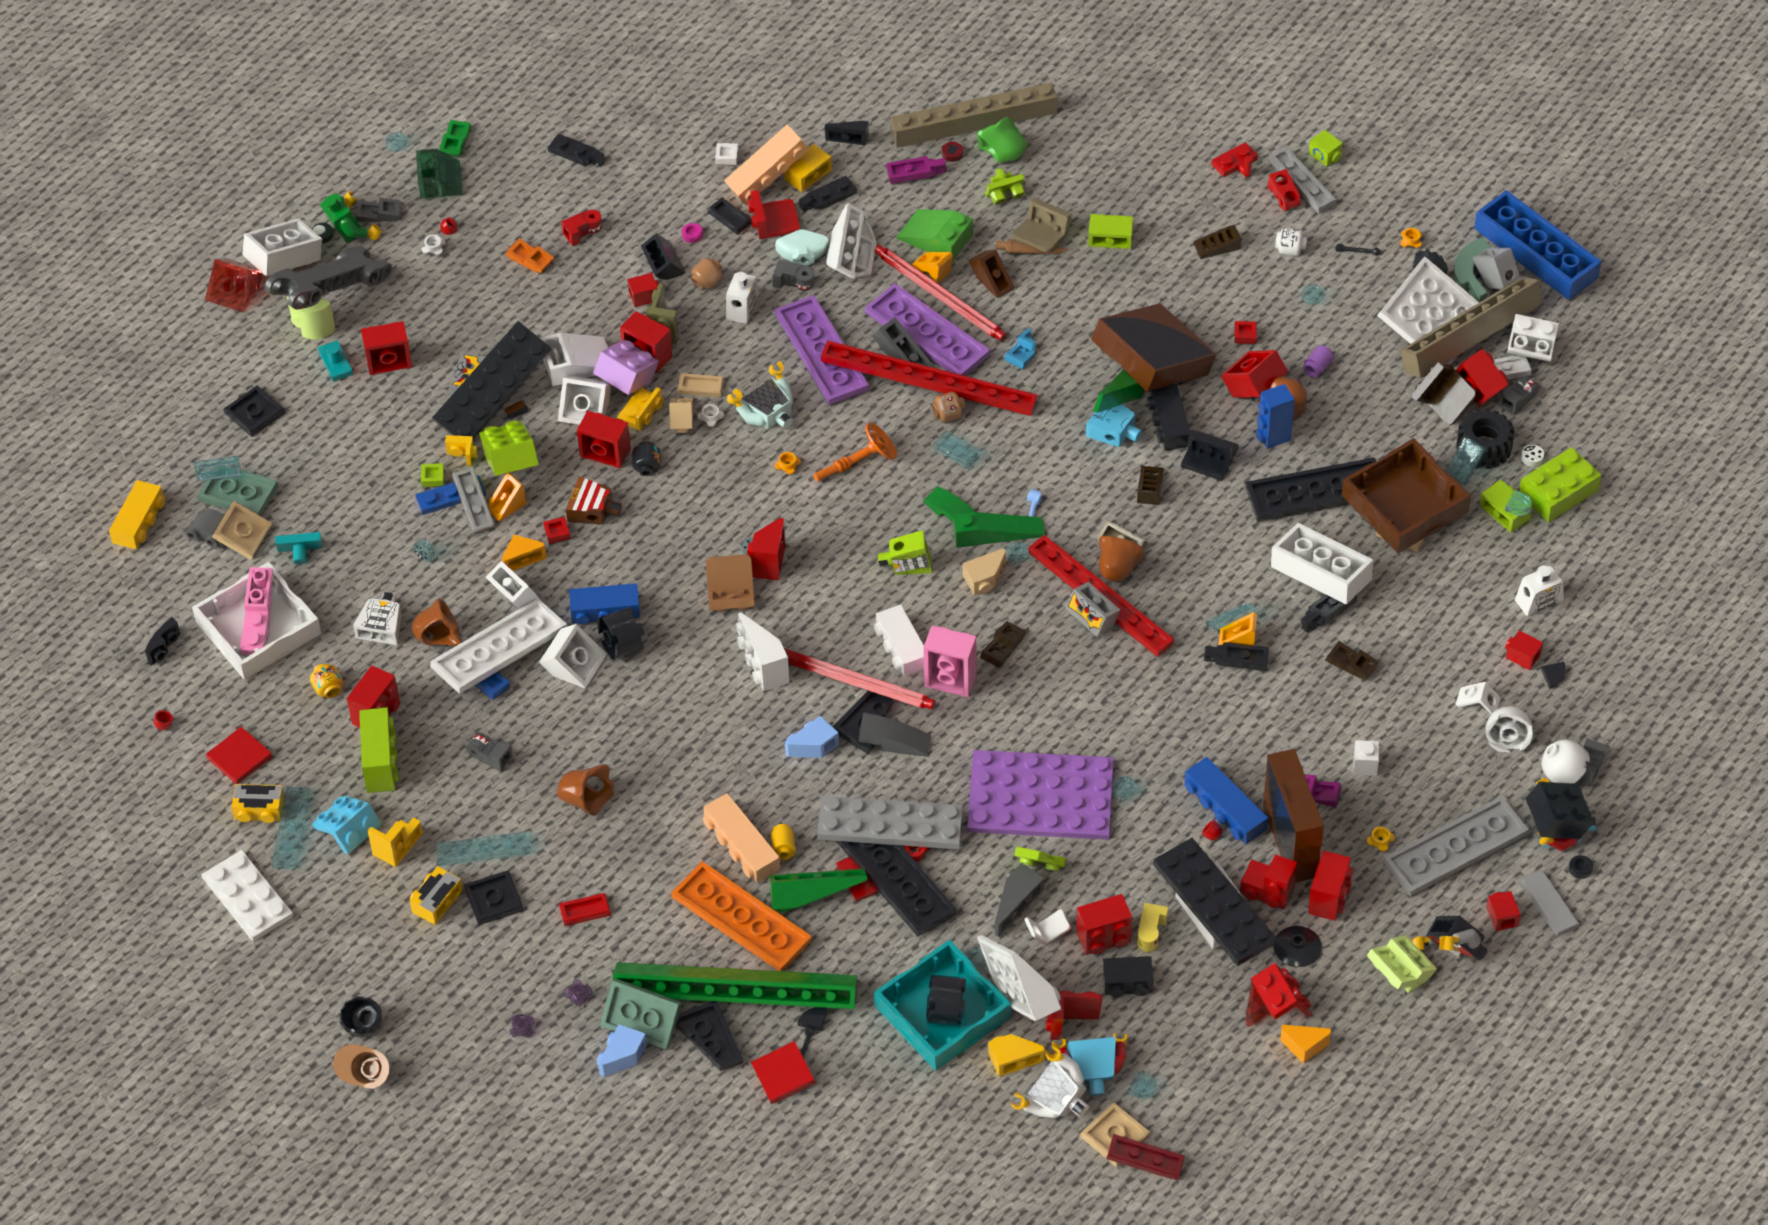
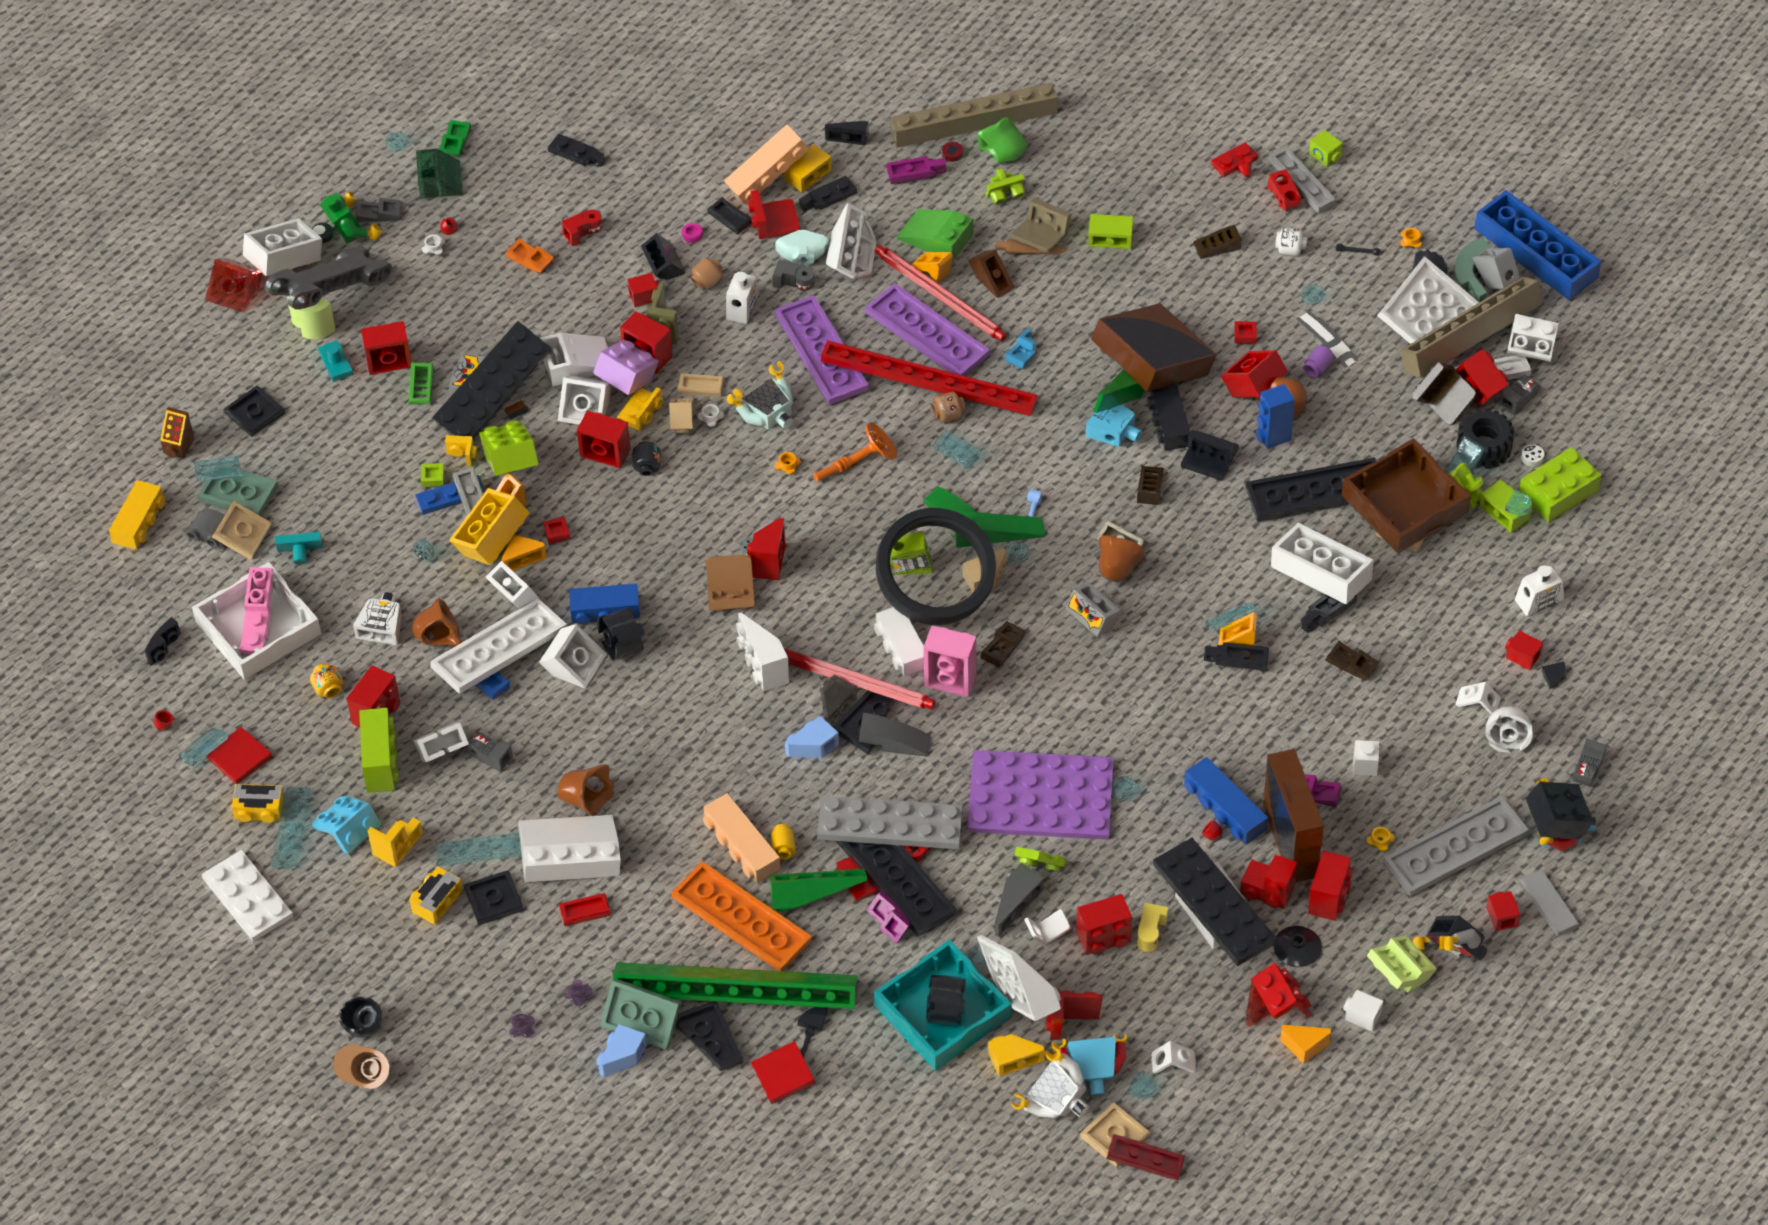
(176, 433): none -> reddish brown slope
(203, 746): none -> clear light blue tile
(421, 368): none -> bright green slope
(450, 738): none -> white piece
(489, 526): none -> yellow brick
(569, 848): none -> white slope
(591, 503): torso -> none
(726, 154): white plate -> none
(836, 698): none -> clear smoke slope
(890, 916): none -> slope
(899, 344): dark grey slope -> none
(957, 523): none -> black tyre
(1075, 575): red plate -> none
(1128, 976): black brick -> none
(1174, 1055): none -> white bracket
(1328, 338): none -> sticker
(1363, 1010): none -> white brick
(1468, 482): none -> lime hips
(1564, 761): white cylinder -> none
(1580, 867): black tile -> none

